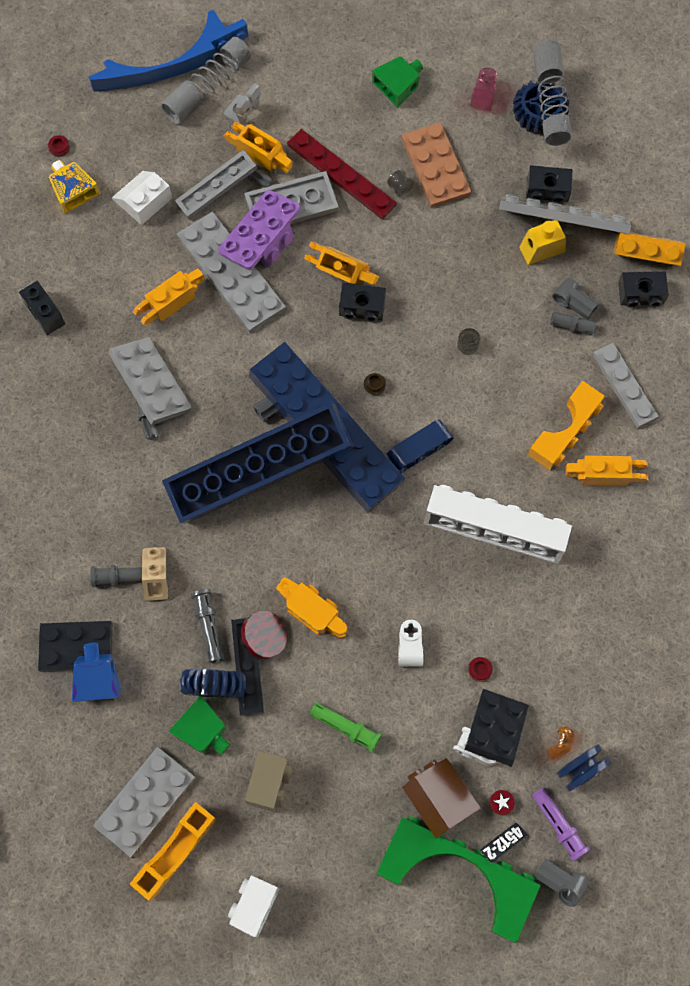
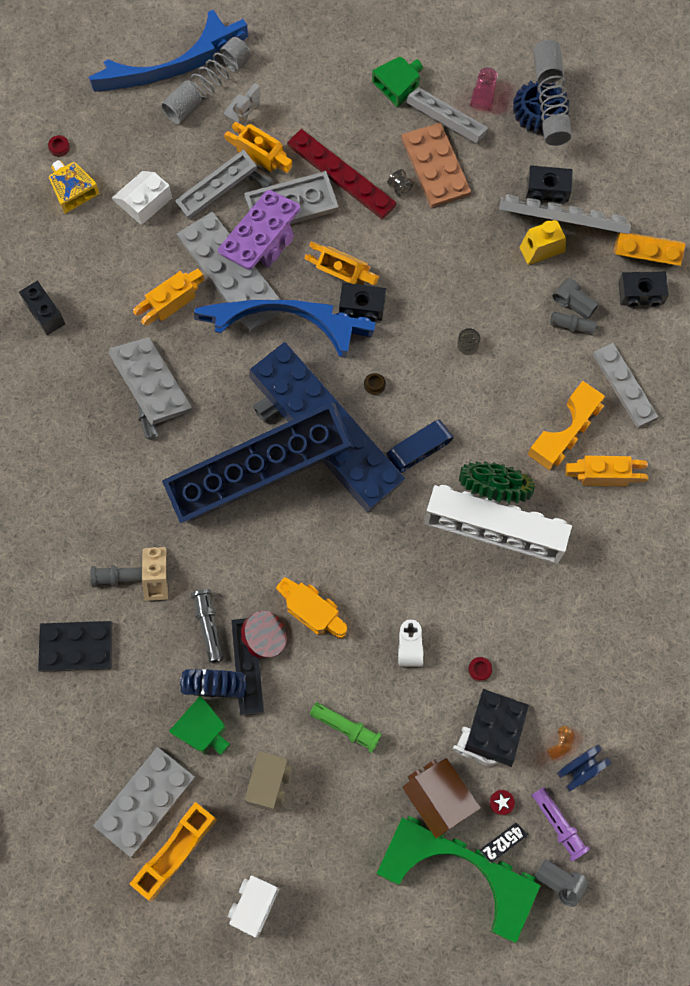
(94, 676): blue torso -> none
(336, 326): none -> blue slope
(447, 115): none -> light grey plate
(496, 482): none -> dark green gear

